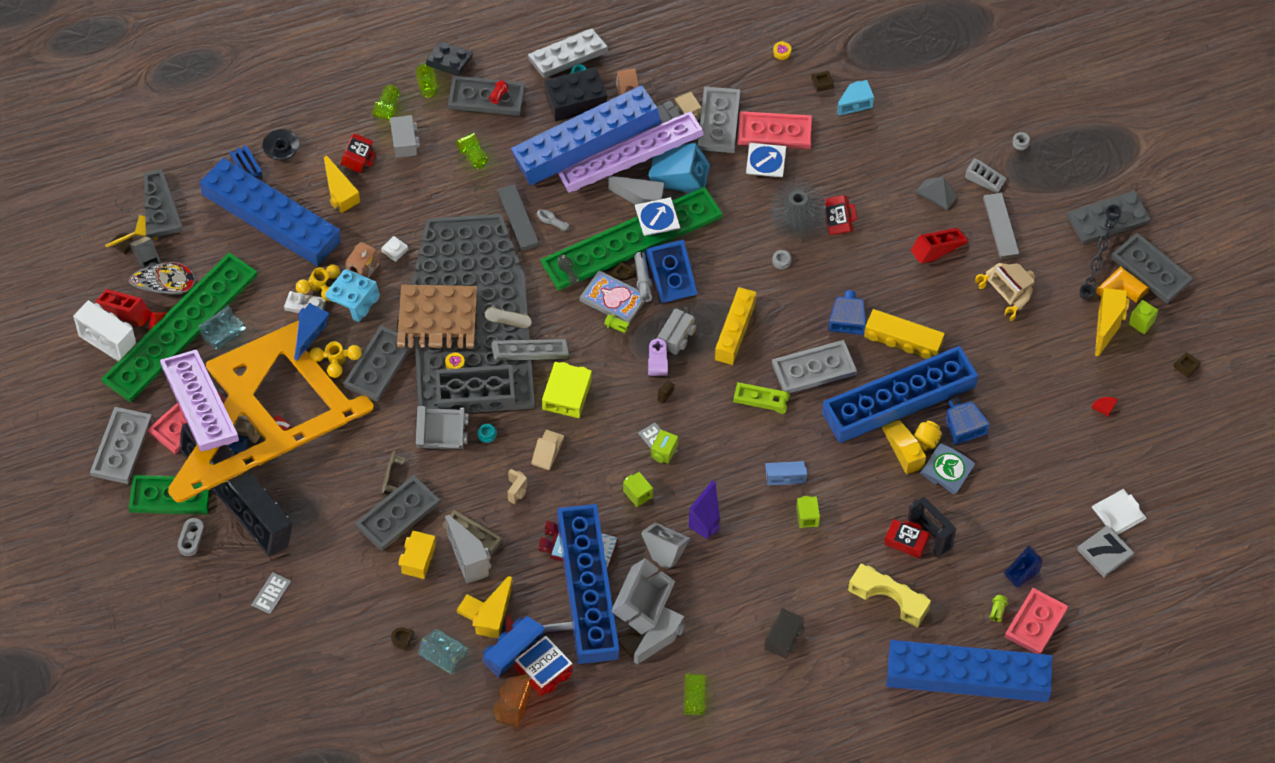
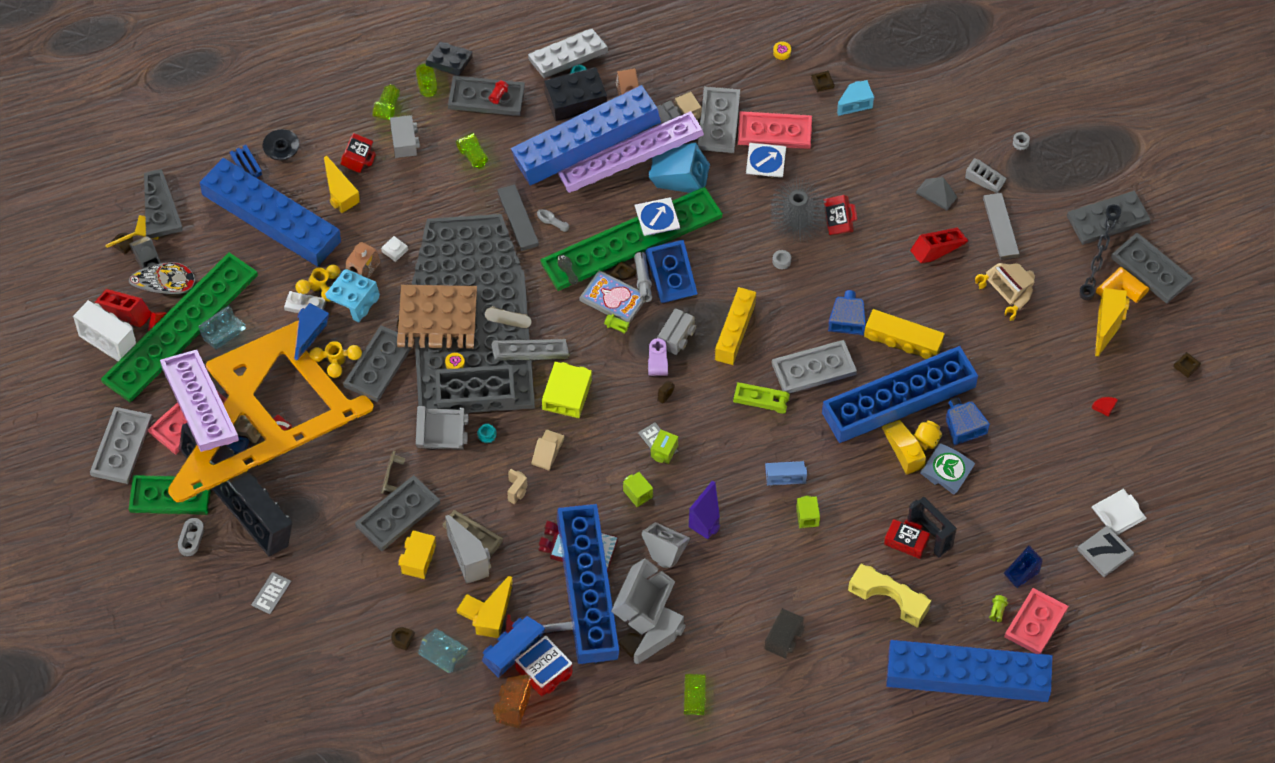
(636, 190): light grey slope -> none
(1143, 317): lime brick -> none

